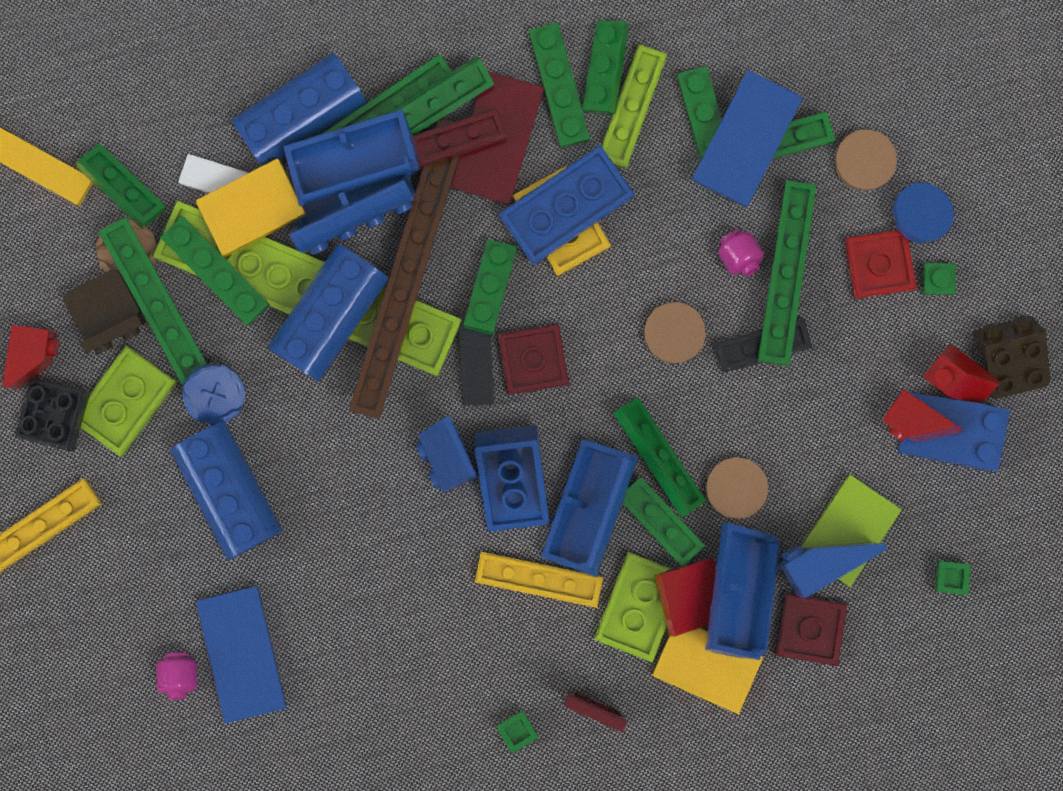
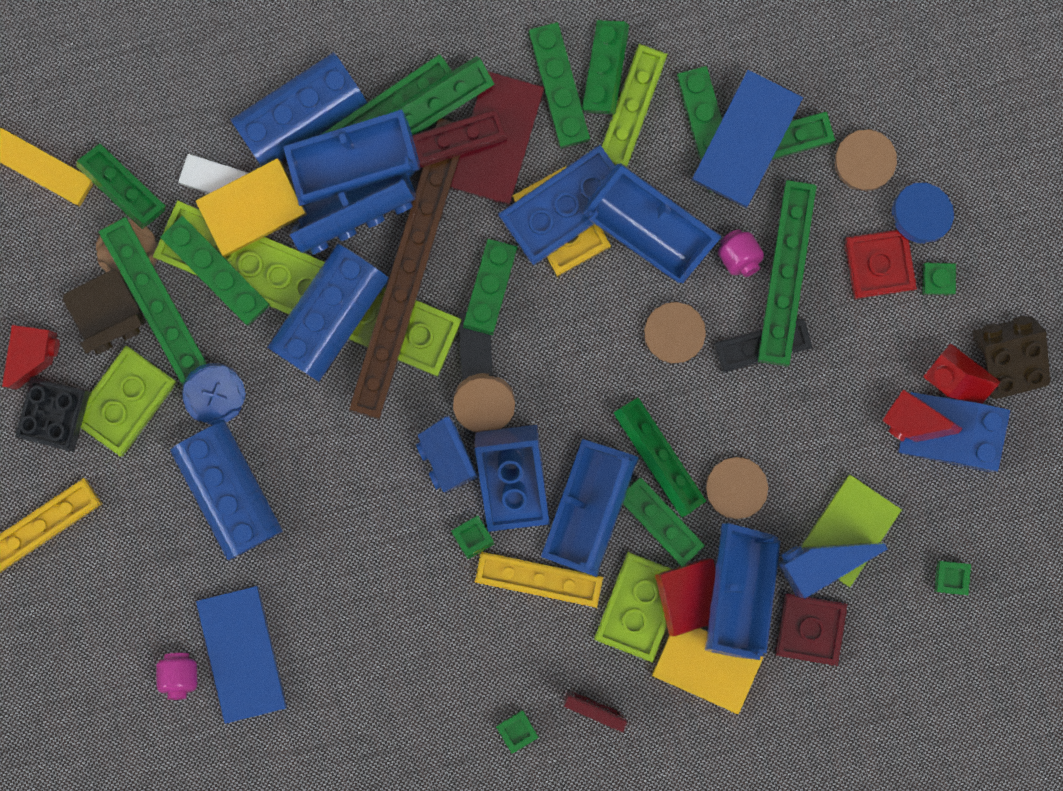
(472, 537): none -> green plate
(483, 403): none -> medium nougat tile
(533, 359): dark red tile -> none
(650, 223): none -> blue container

